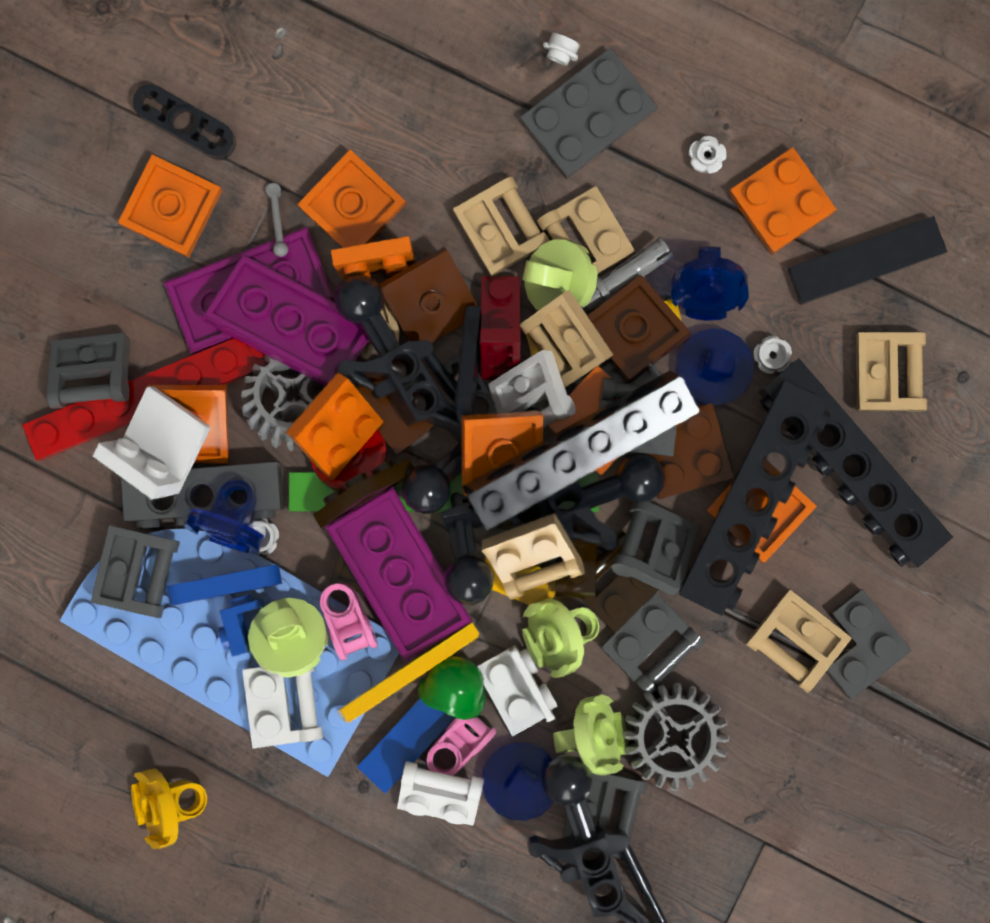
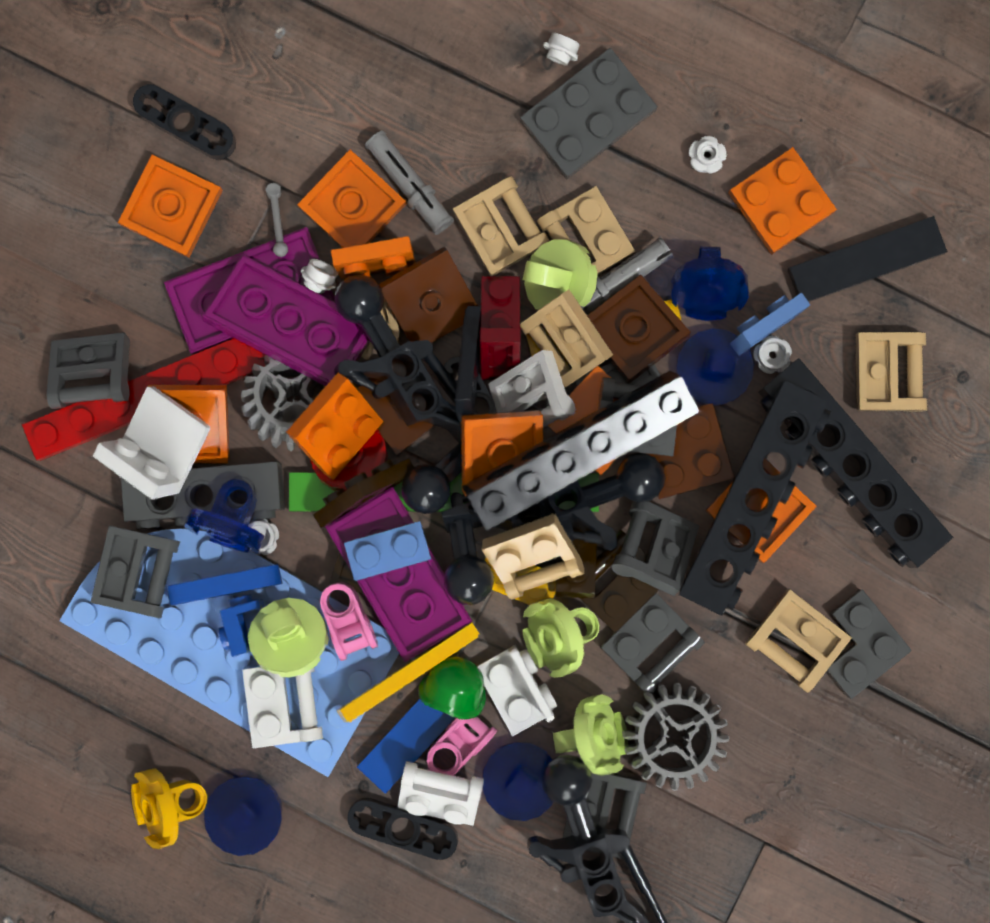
(243, 815): none -> clear blue tile
(319, 276): none -> white plate
(387, 551): none -> medium blue plate
(419, 195): none -> light grey pin
(427, 848): none -> black beam
(756, 330): none -> medium blue plate

